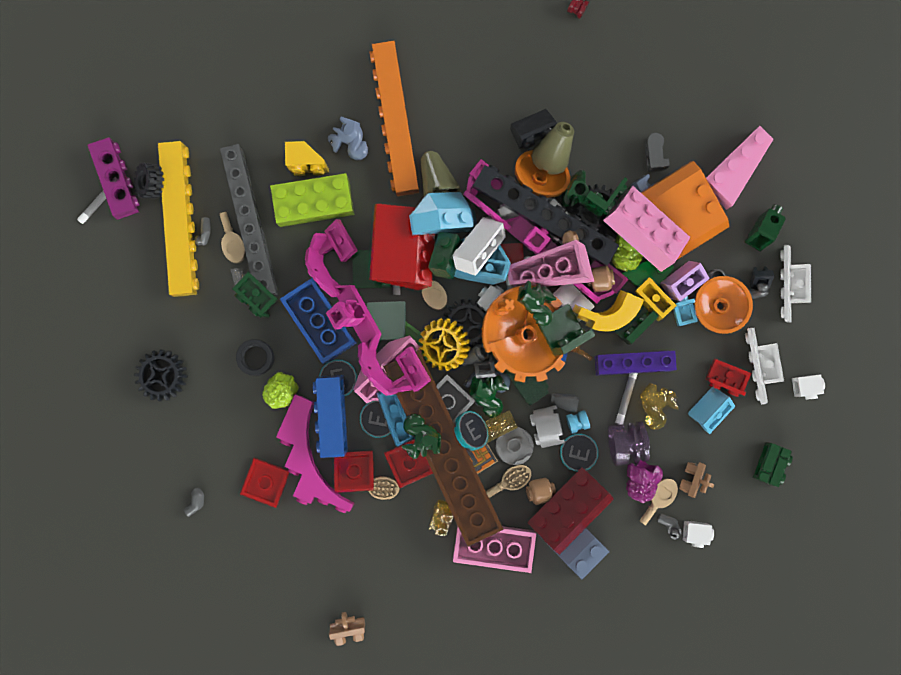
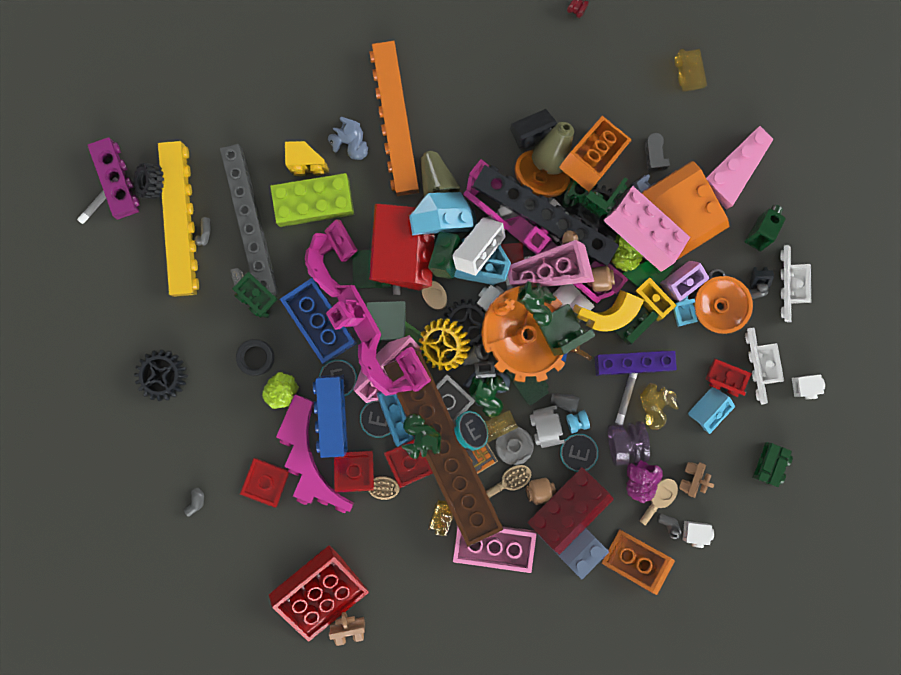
(231, 242): tan piece -> none
(317, 593): none -> red slope
(595, 153): none -> orange brick
(638, 562): none -> orange slope
(691, 69): none -> clear yellow bracket

